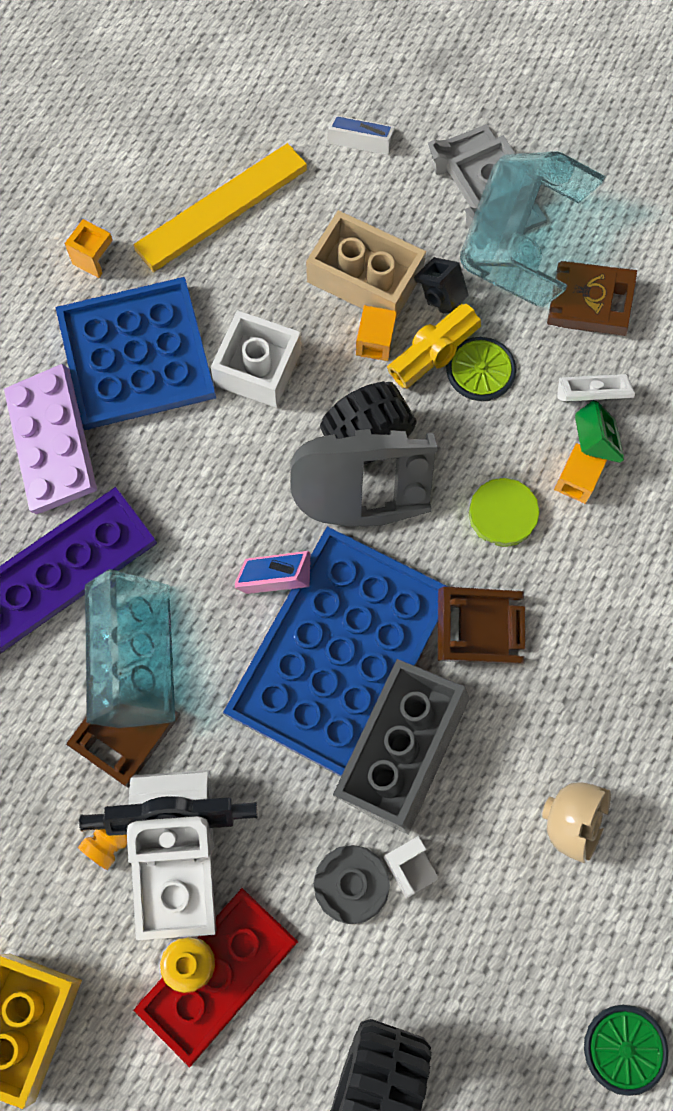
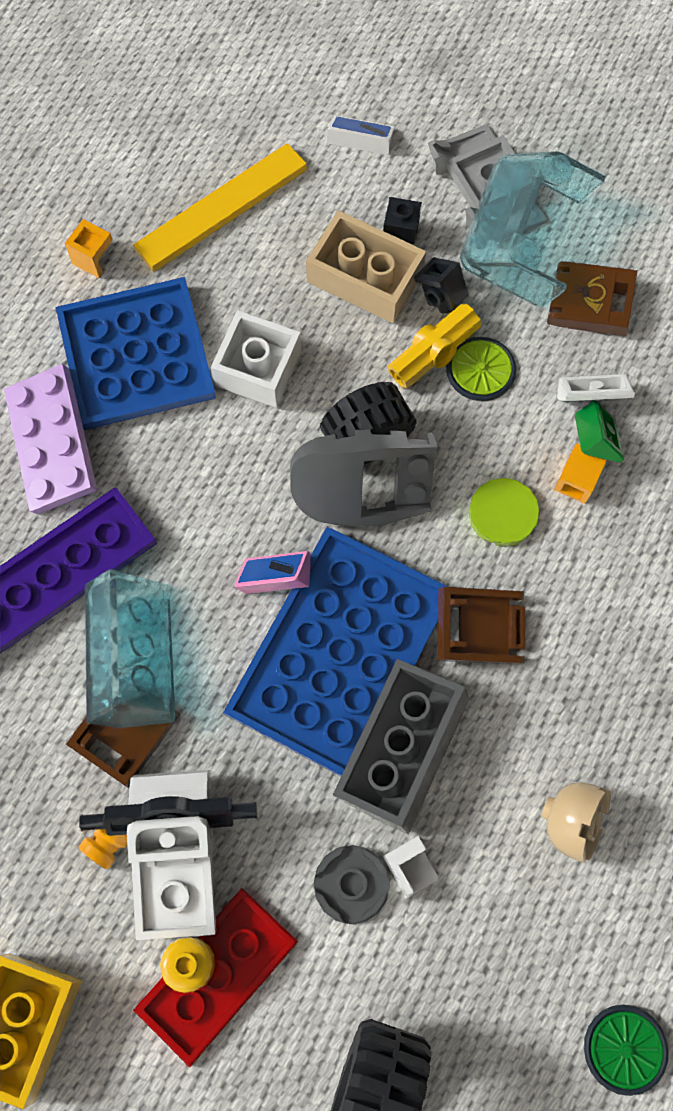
(375, 333): light orange panel -> none
(402, 219): none -> black brick

